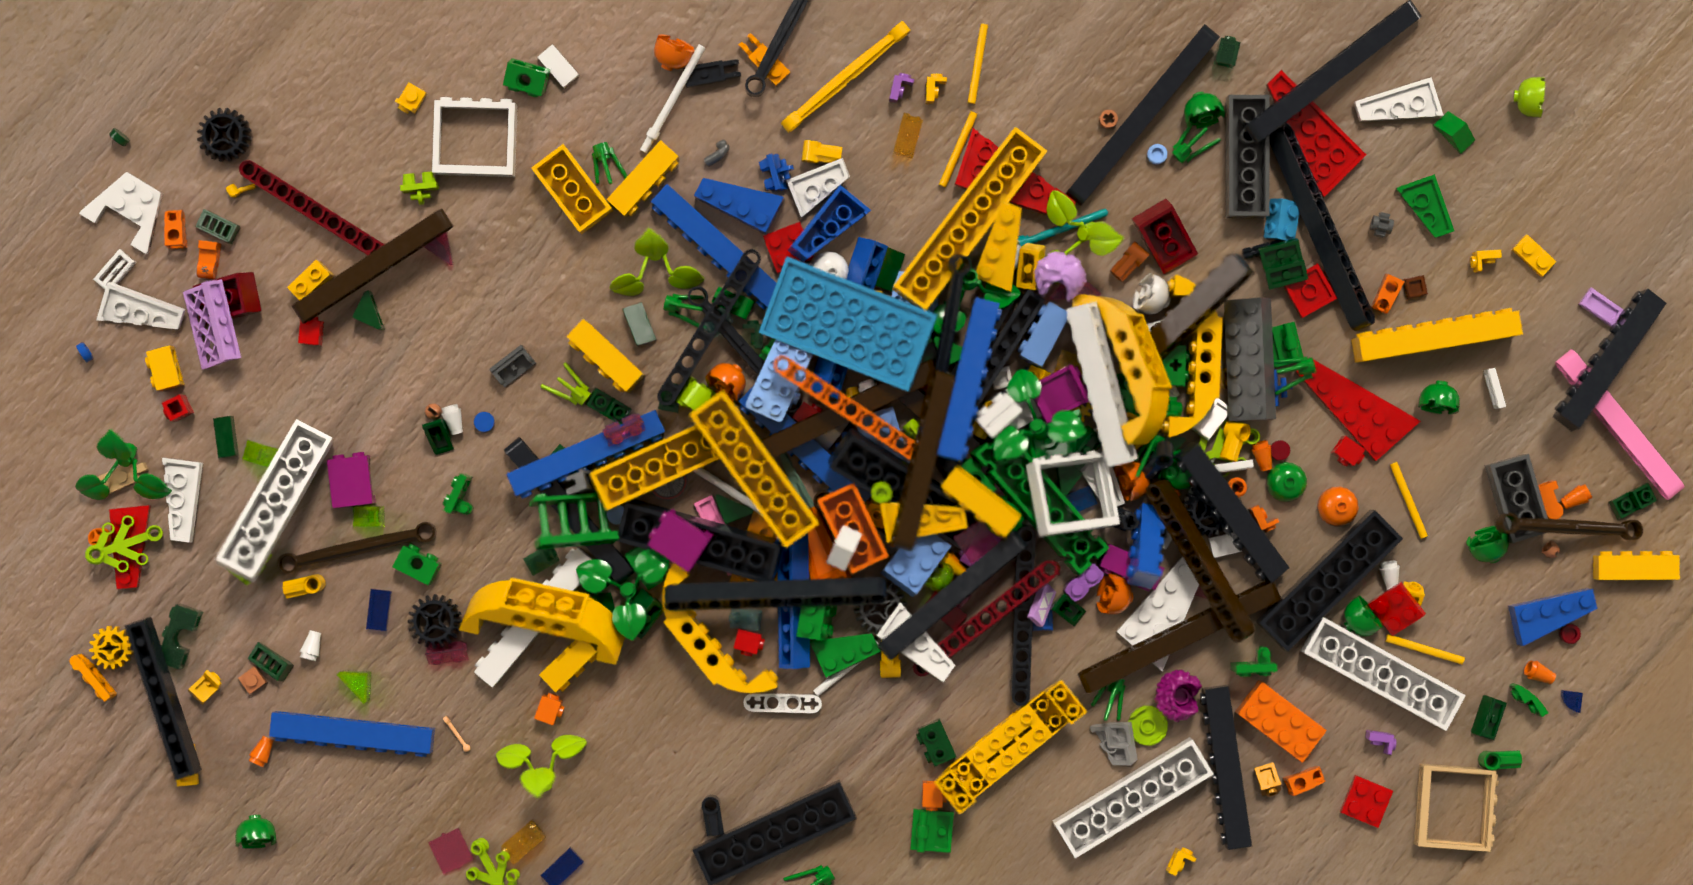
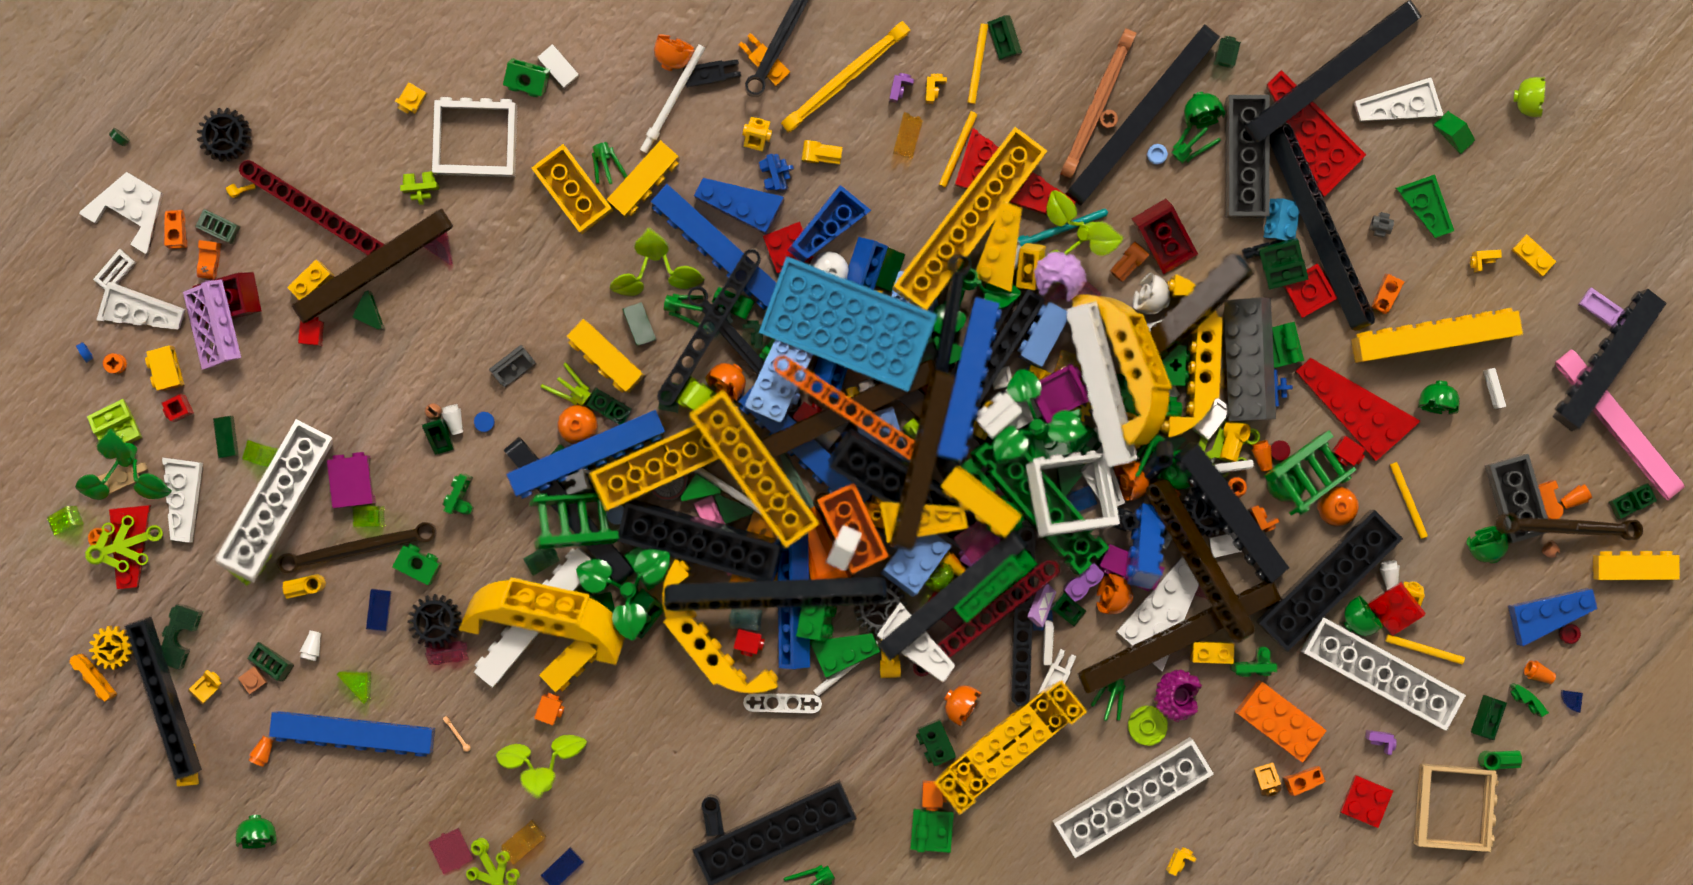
(65, 520): none -> clear neon green slope
(118, 418): none -> lime slope
(119, 363): none -> orange wheel
(577, 424): none -> orange cylinder
(632, 426): clear pink hinge -> none
(679, 540): magenta panel -> none
(699, 488): none -> green slope
(717, 155): dark grey arm -> none
(756, 133): none -> yellow brick
(817, 184): white wing -> none
(881, 492): lime tile -> none
(961, 703): none -> orange cylinder
(995, 584): none -> green fence
(1004, 37): none -> dark green slope
(1048, 642): none -> white tile
(1056, 672): none -> white hinge
(1098, 104): none -> nougat piece
(1117, 741): light grey slope -> none
(1212, 652): none -> yellow brick
(1227, 767): black brick -> none
(1293, 463): none -> green fence
(1304, 366): green plant -> none
(1415, 287): reddish brown tile -> none

